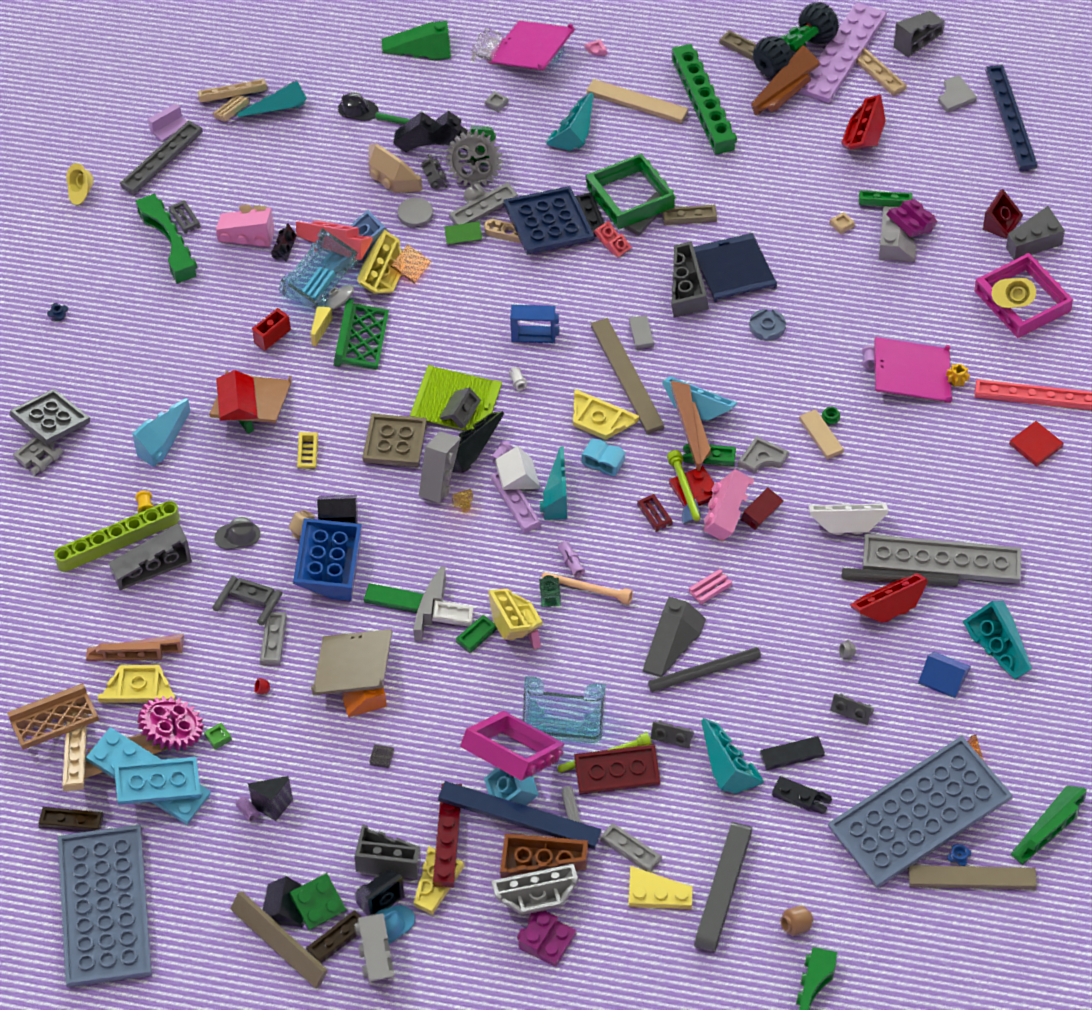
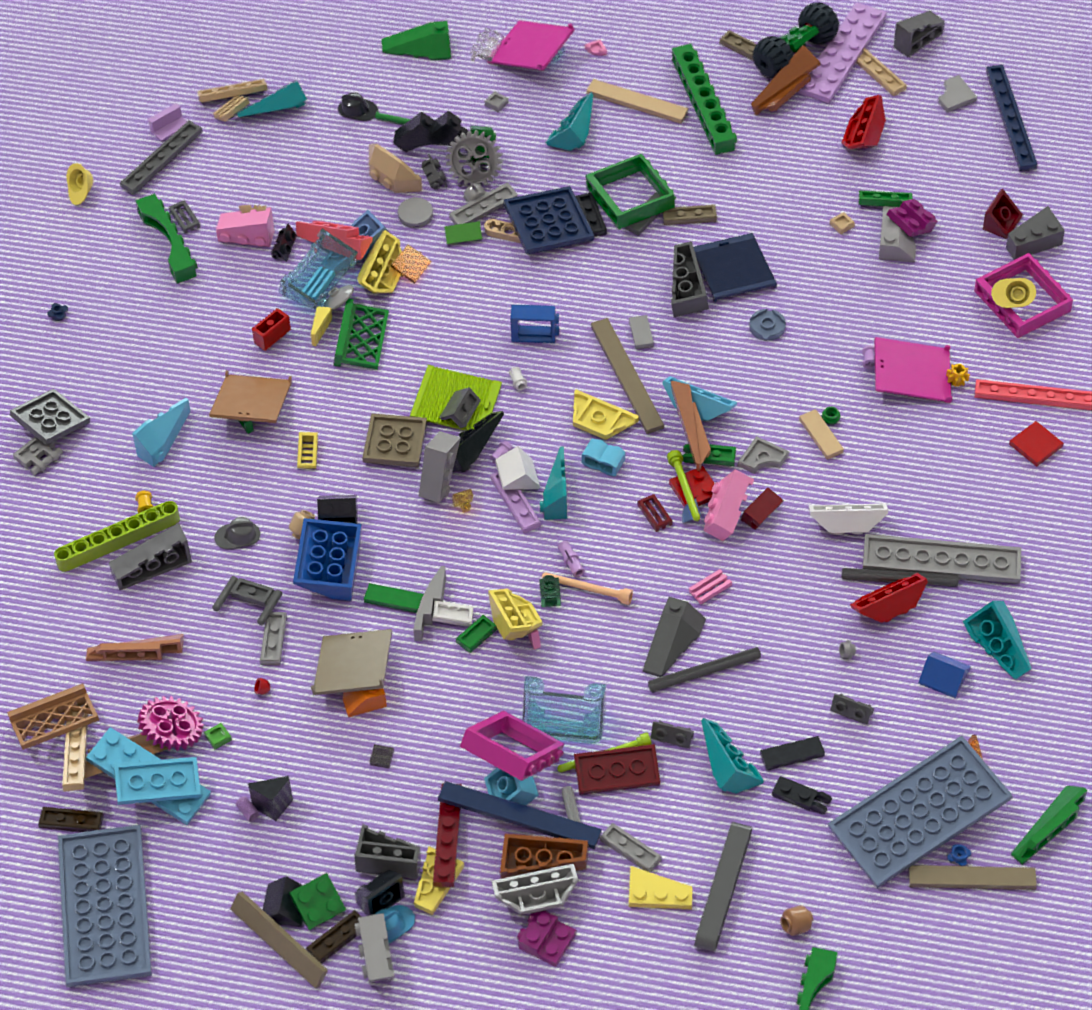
(136, 685): light yellow wing -> none
(236, 396): red slope -> none
(613, 241): coral slope -> none

